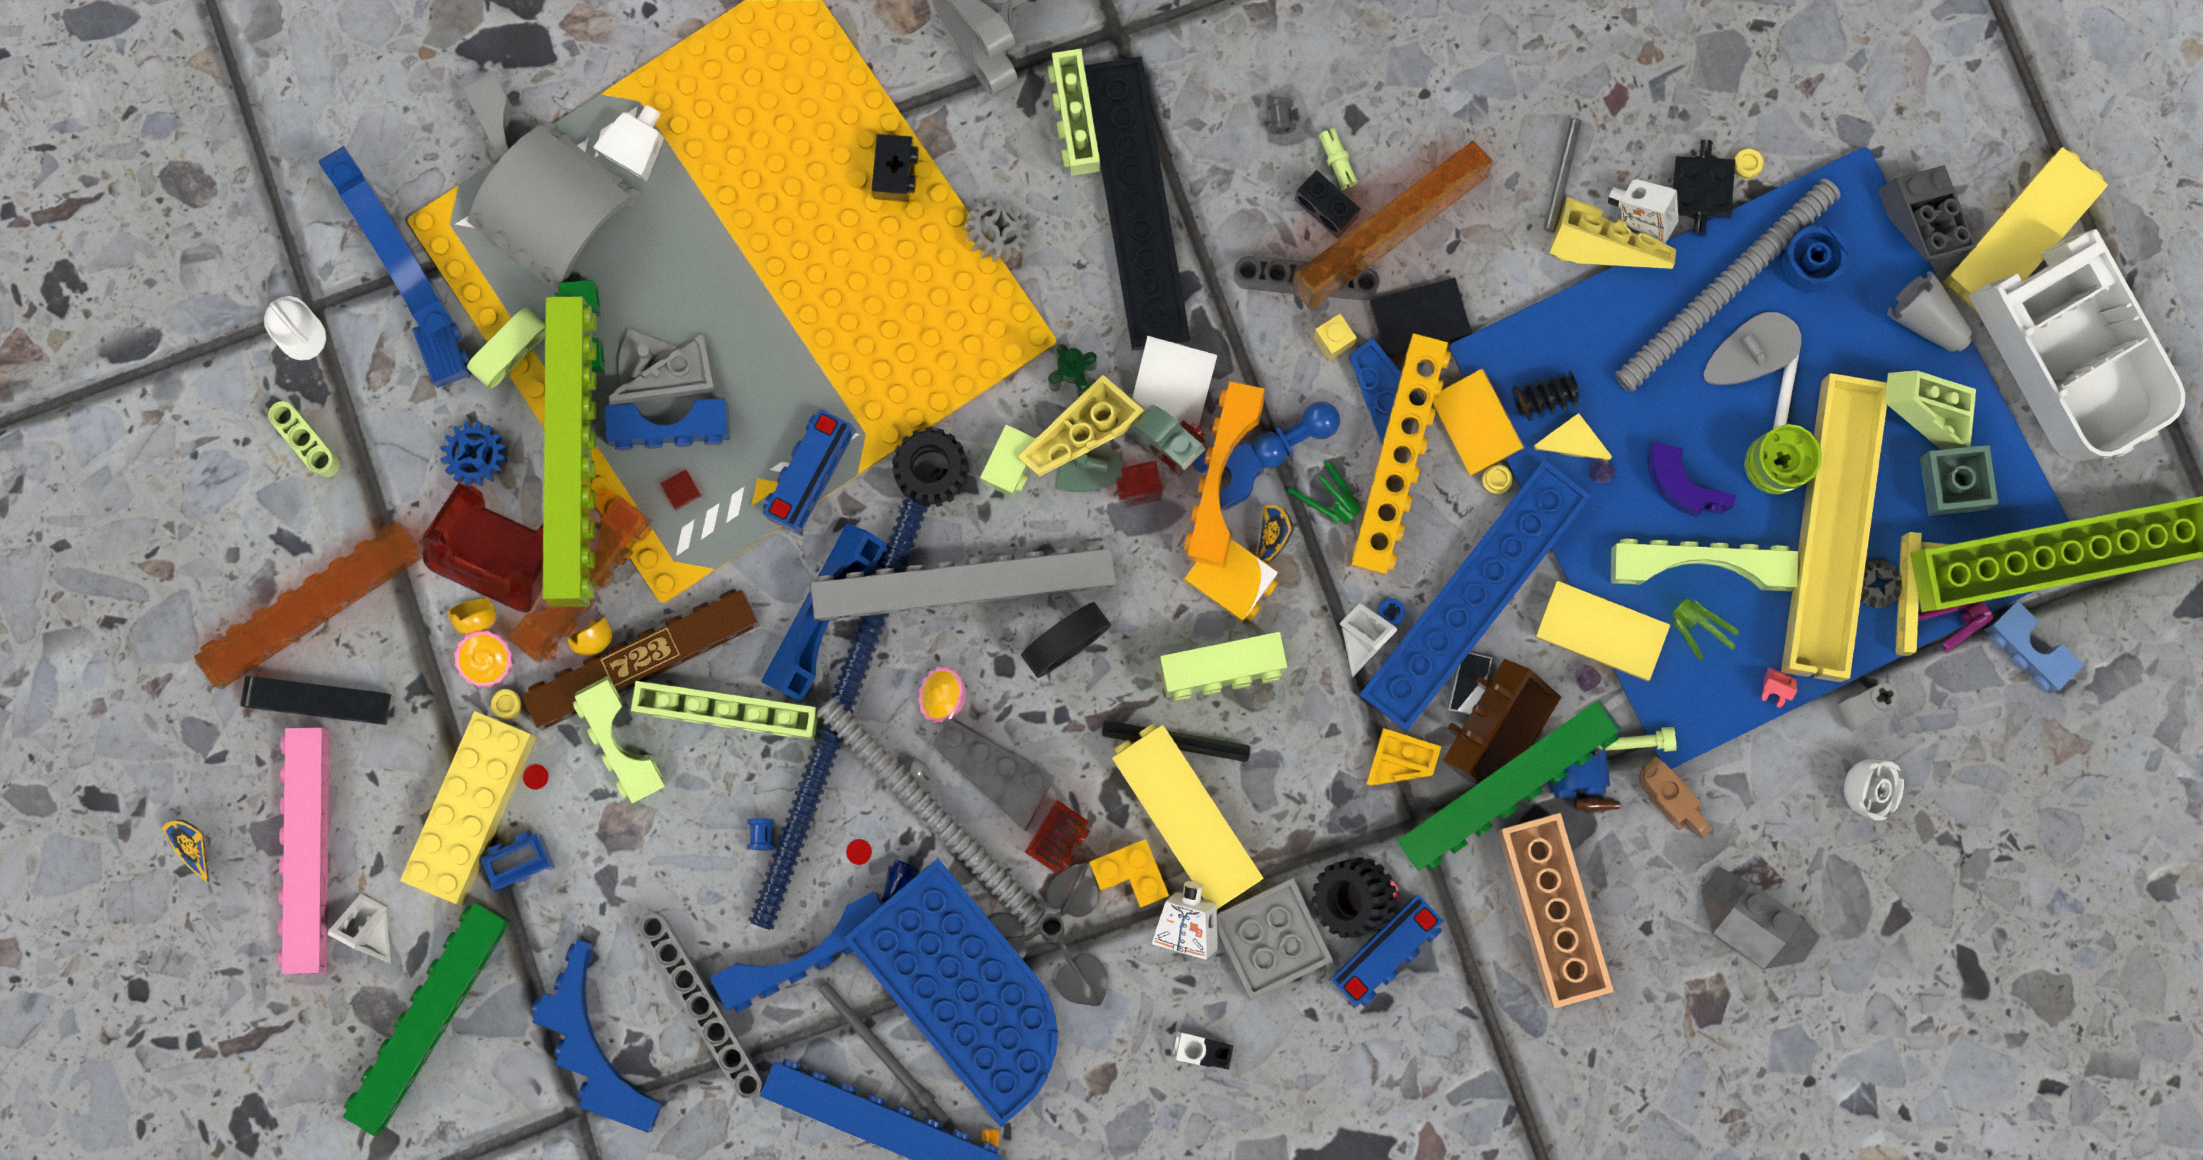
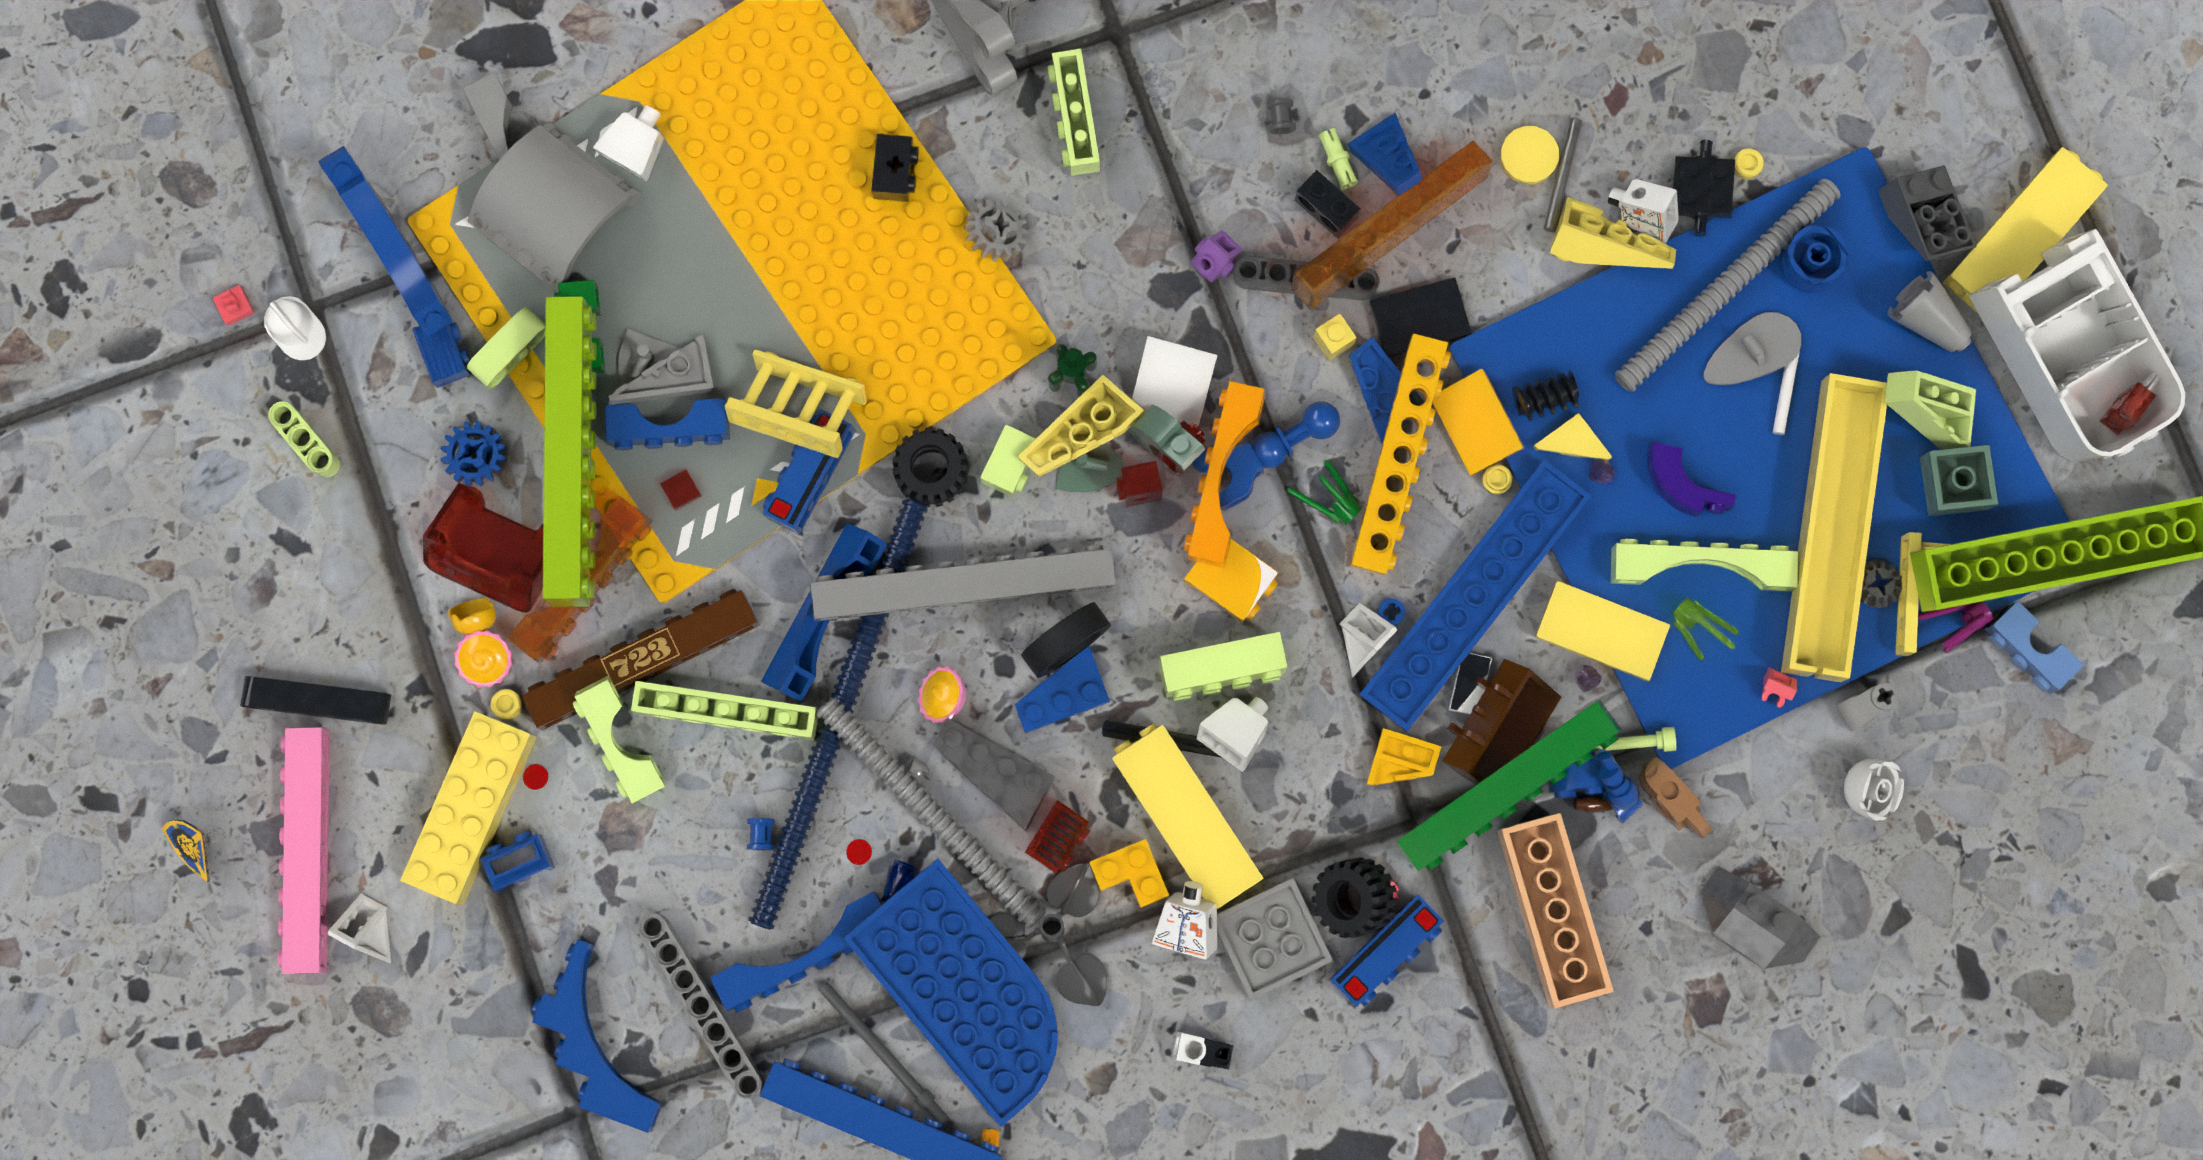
(233, 305): none -> coral tile
(309, 605): clear orange brick -> none
(426, 1019): green brick -> none
(591, 640): yellow hair -> none
(797, 429): none -> light yellow fence
(1064, 694): none -> blue wing
(1136, 202): black plate -> none
(1216, 256): none -> medium lavender brick
(1235, 730): none -> white torso
(1276, 533): shield -> none
(1388, 155): none -> blue wing
(1529, 155): none -> light yellow tile
(1621, 789): none -> blue piece
(1796, 450): lime wheel -> none
(2130, 405): none -> clear red piece

